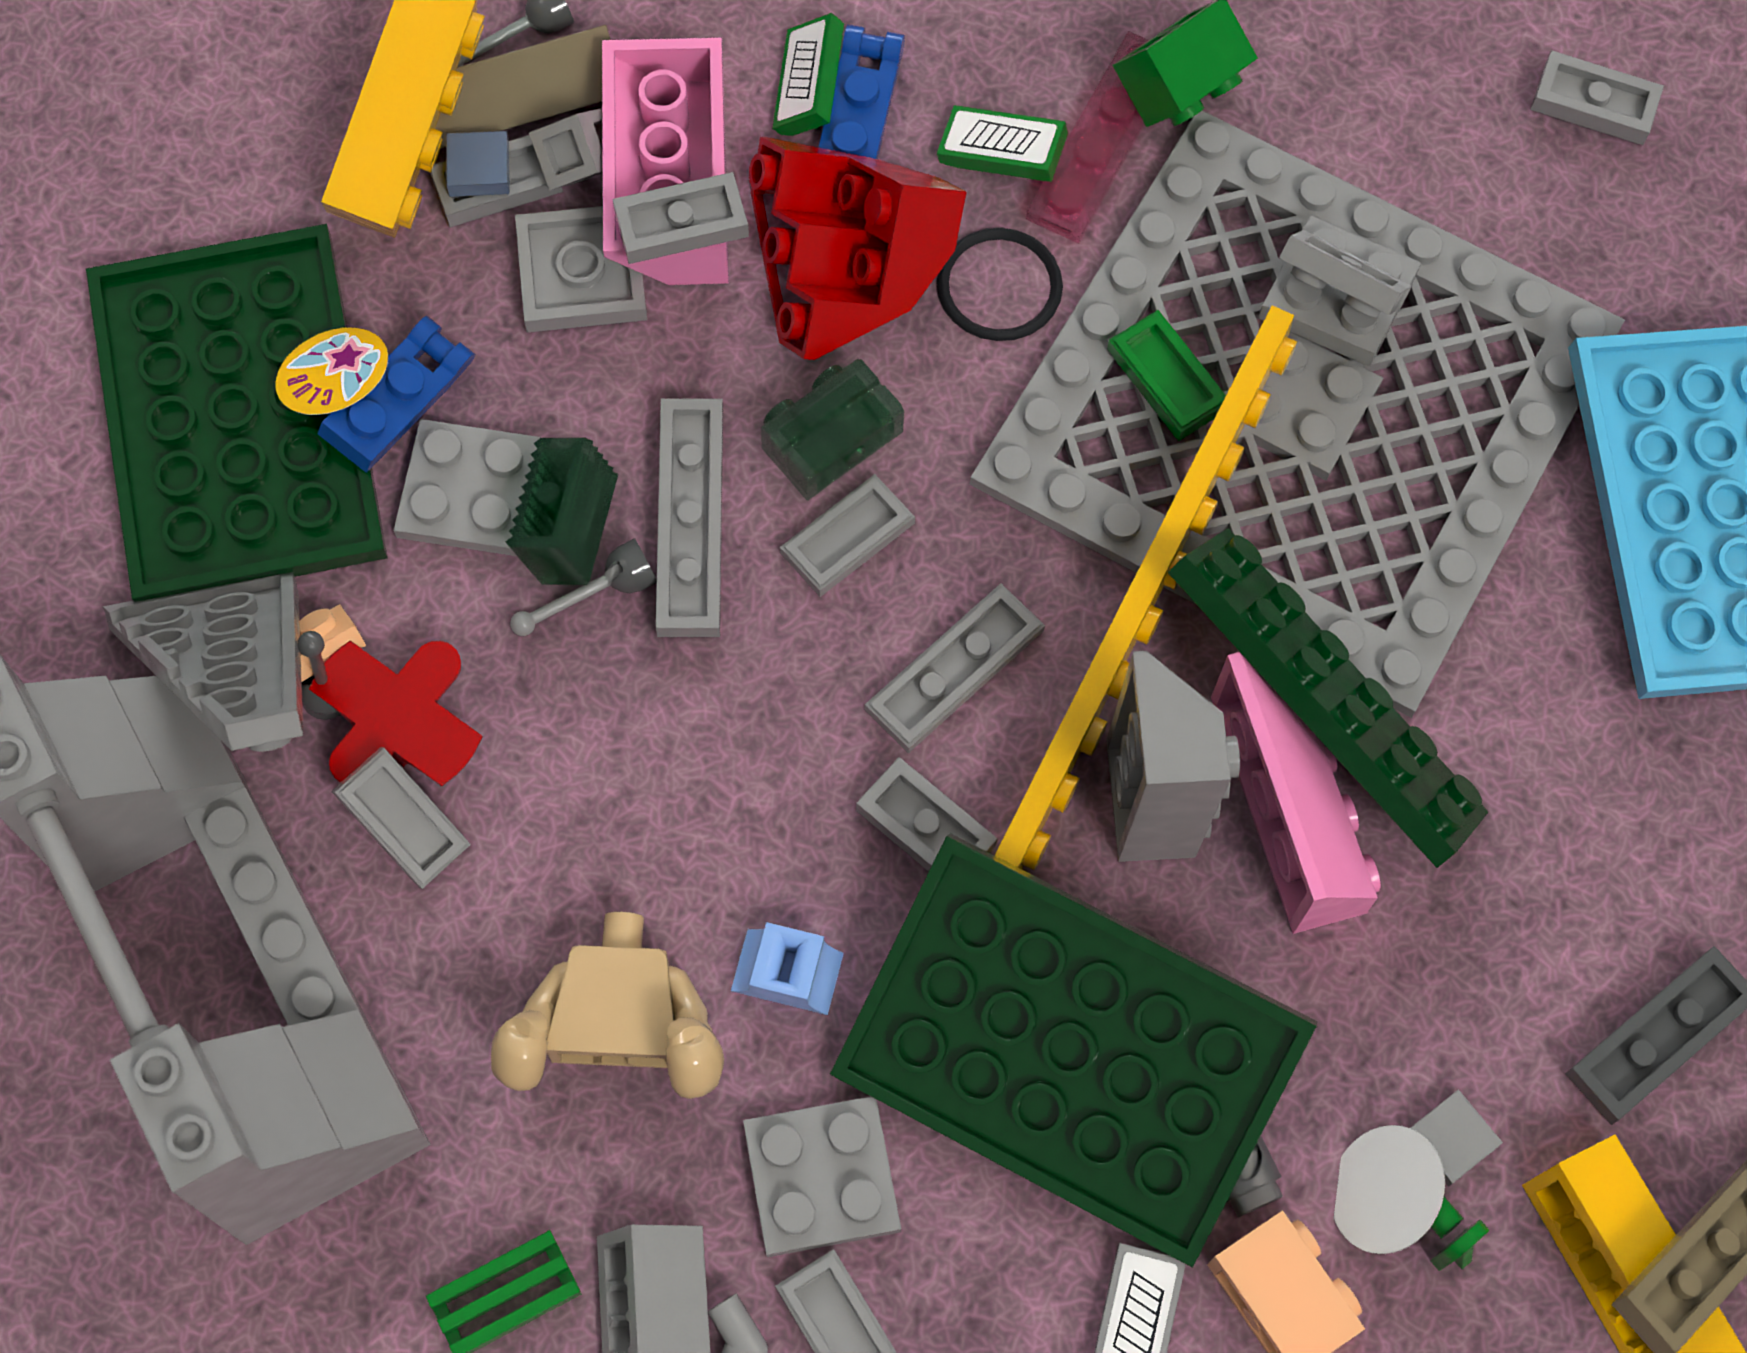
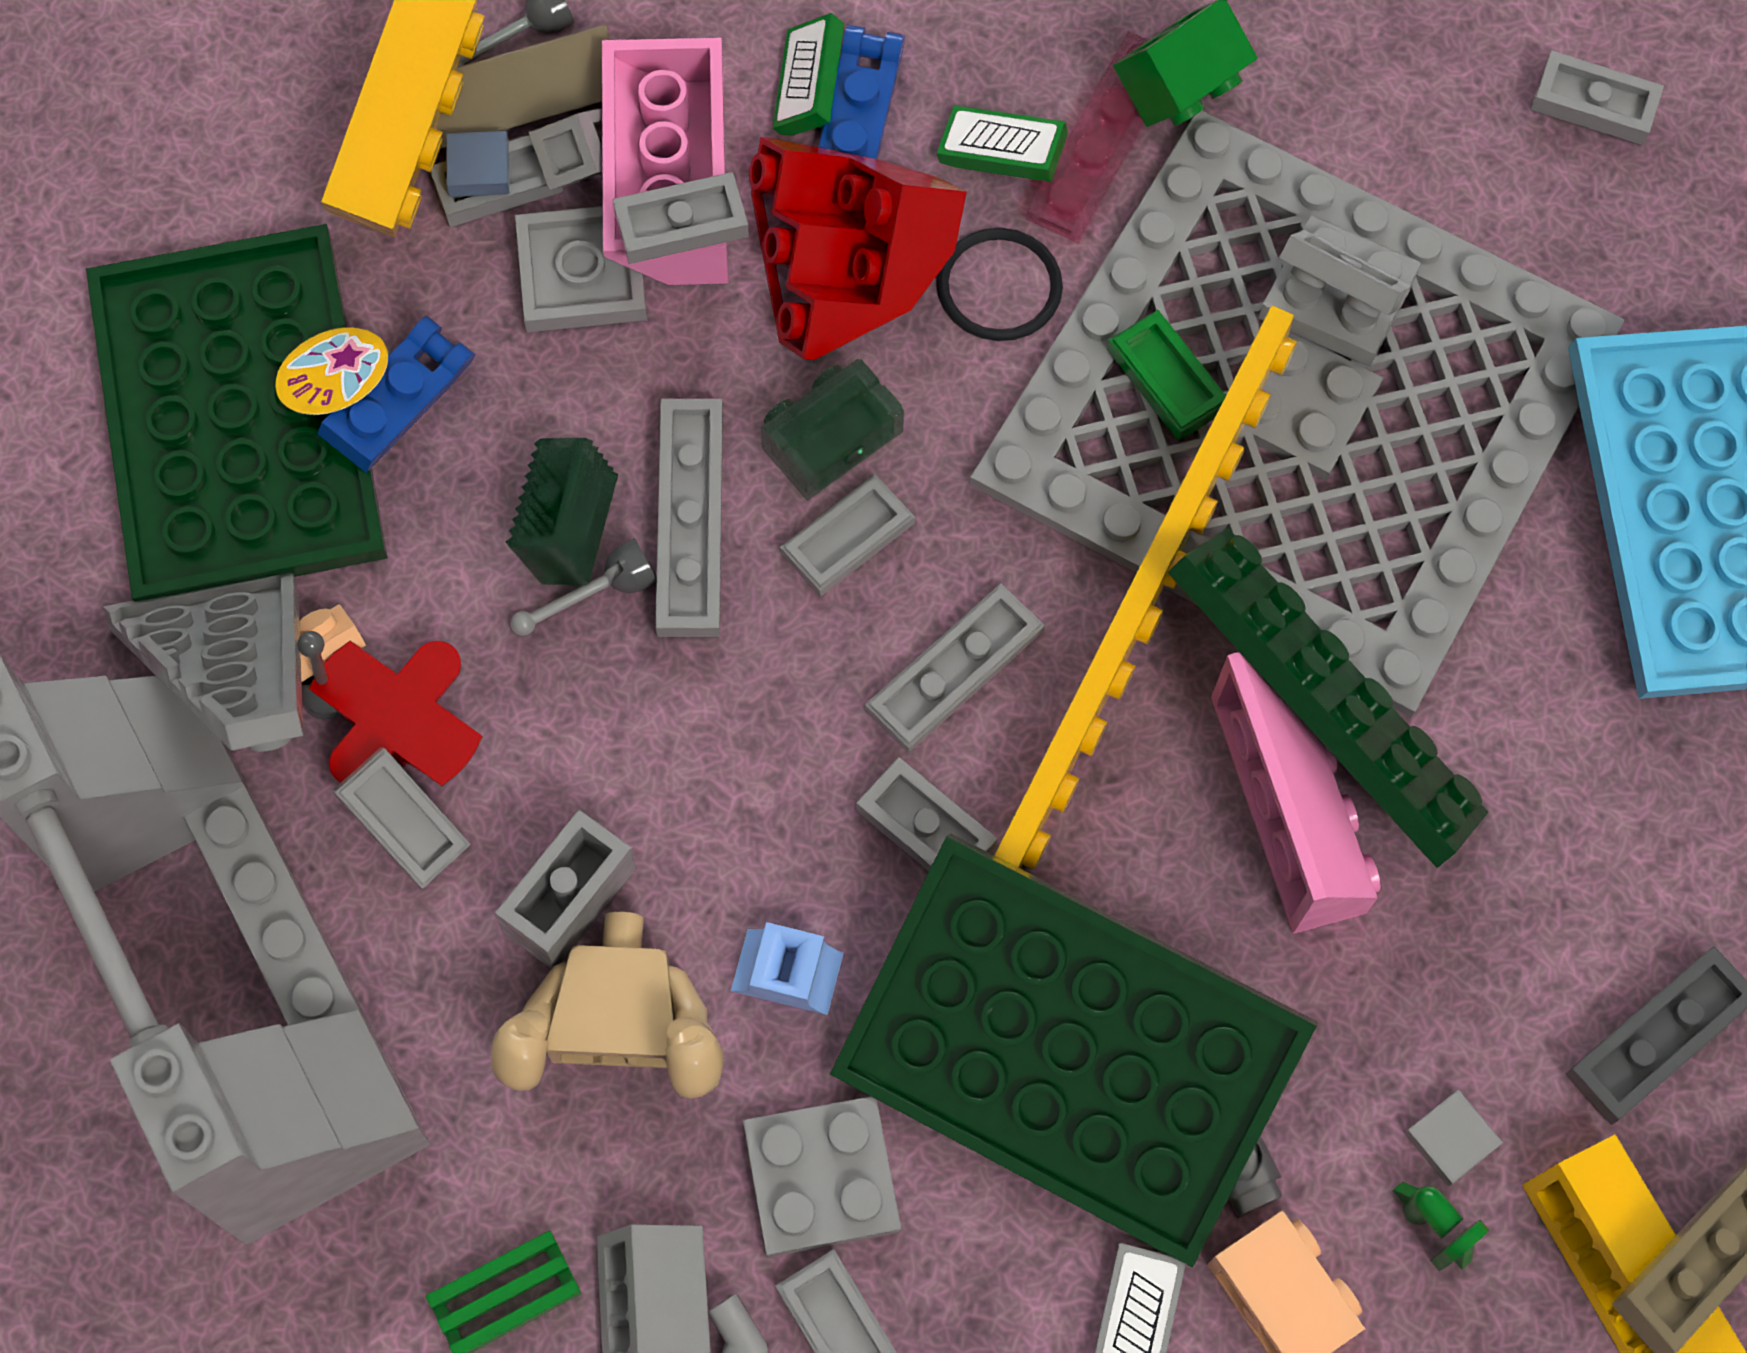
(464, 486): light grey plate -> none
(566, 889): none -> light grey brick
(1166, 764): light grey slope -> none
(1388, 1189): white sticker -> none

